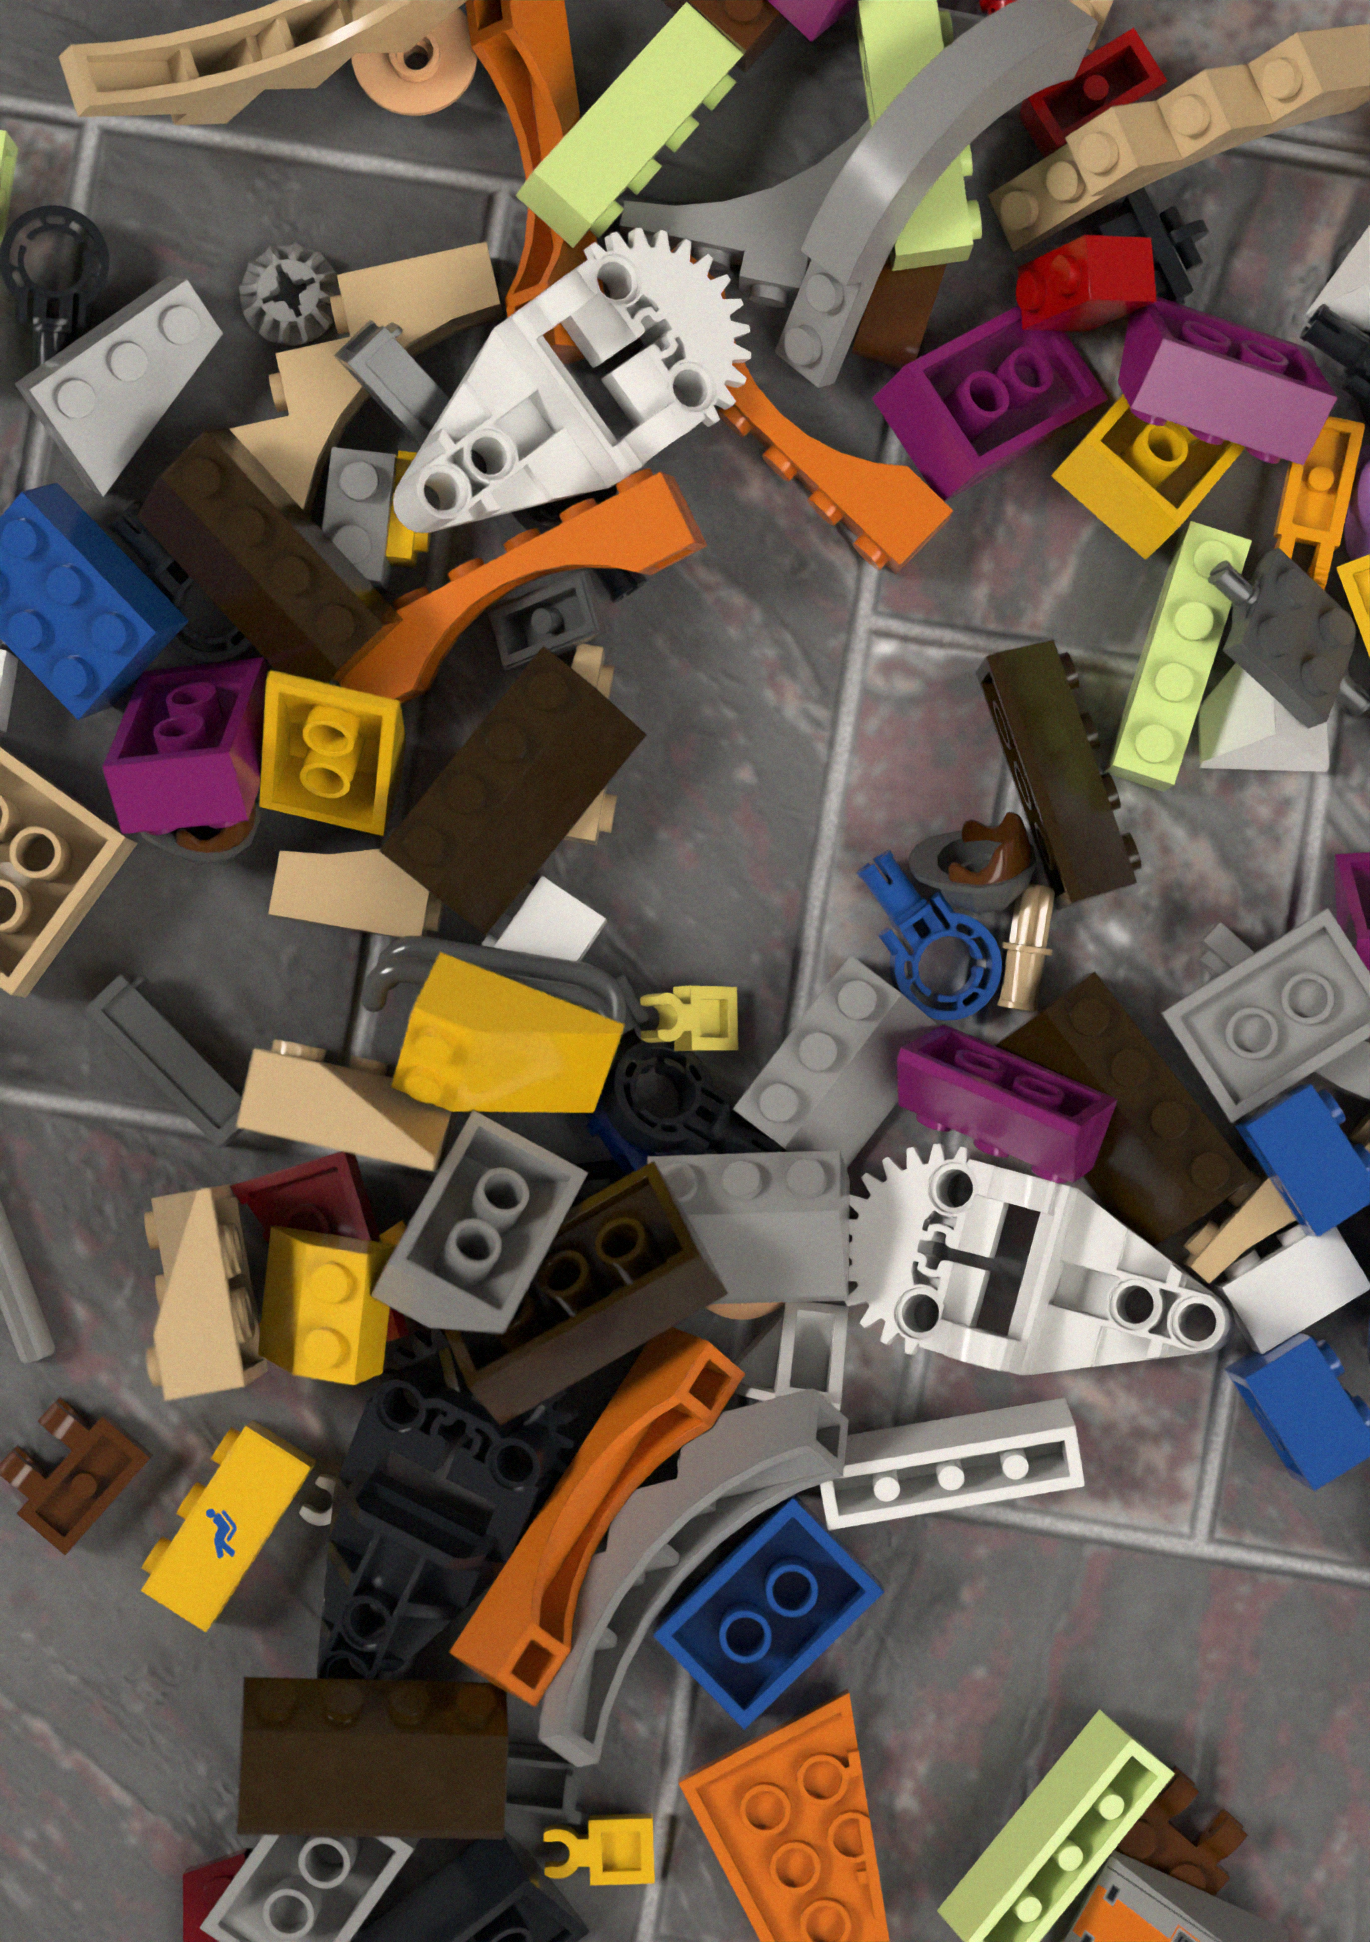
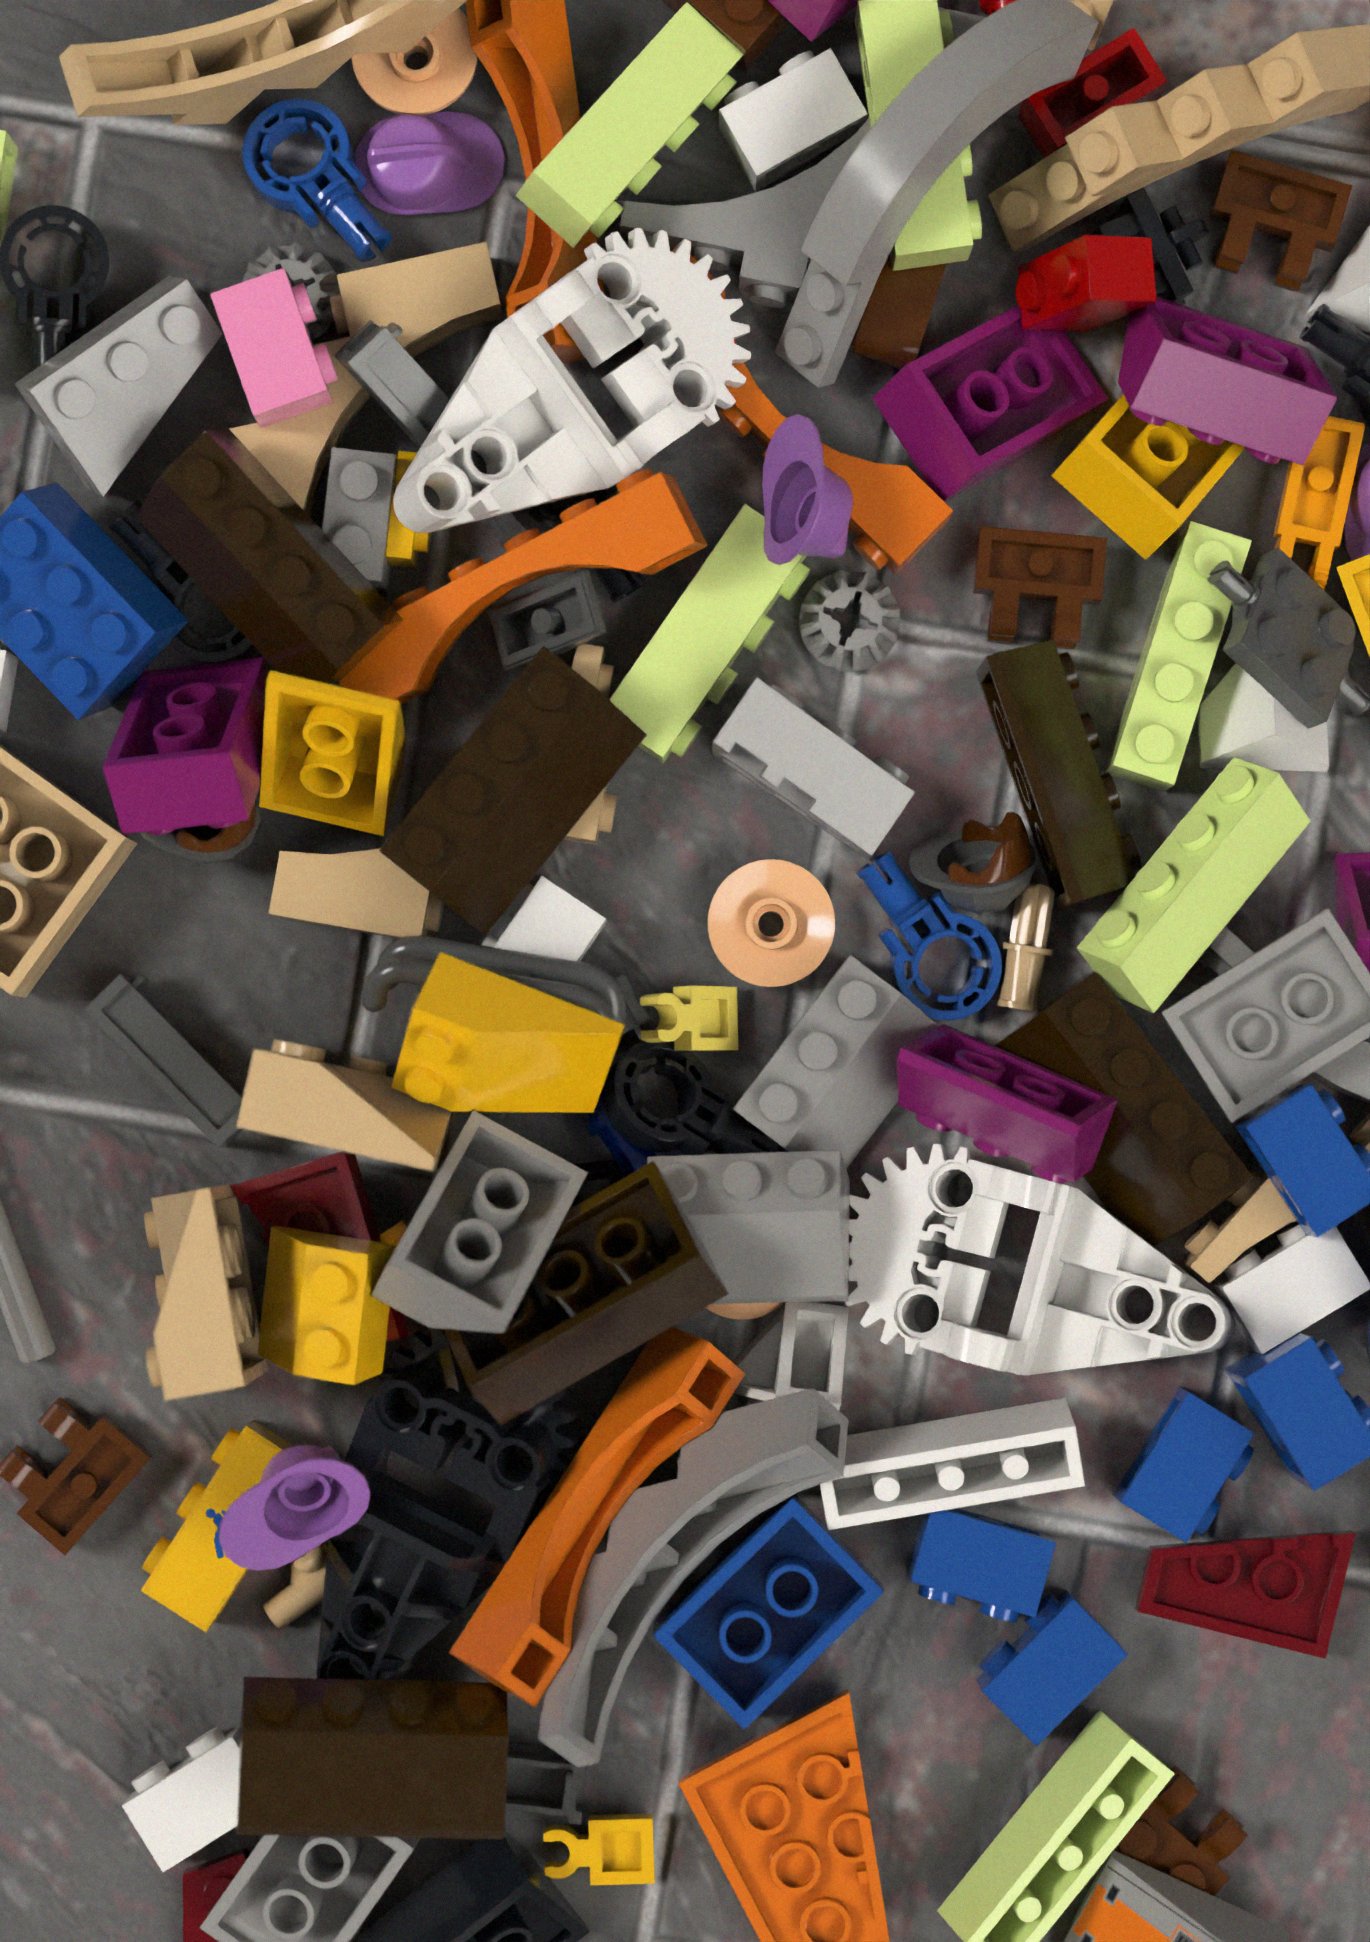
(190, 1803): none -> white brick
(273, 348): none -> bright pink brick
(294, 1508): none -> medium lavender piece
(304, 1591): none -> tan arm
(323, 184): none -> blue pin
(430, 163): none -> medium lavender piece
(704, 635): none -> yellowish green brick
(778, 889): none -> light nougat dish
(791, 117): none -> white brick
(802, 498): none -> medium lavender piece
(812, 768): none -> light grey wedge
(822, 634): none -> light grey gear
(981, 1561): none -> blue brick
(1038, 567): none -> reddish brown plate
(1049, 1666): none -> blue brick
(1185, 1466): none -> blue brick
(1194, 884): none -> yellowish green brick
(1252, 1588): none -> dark red wing
(1280, 203): none -> reddish brown plate

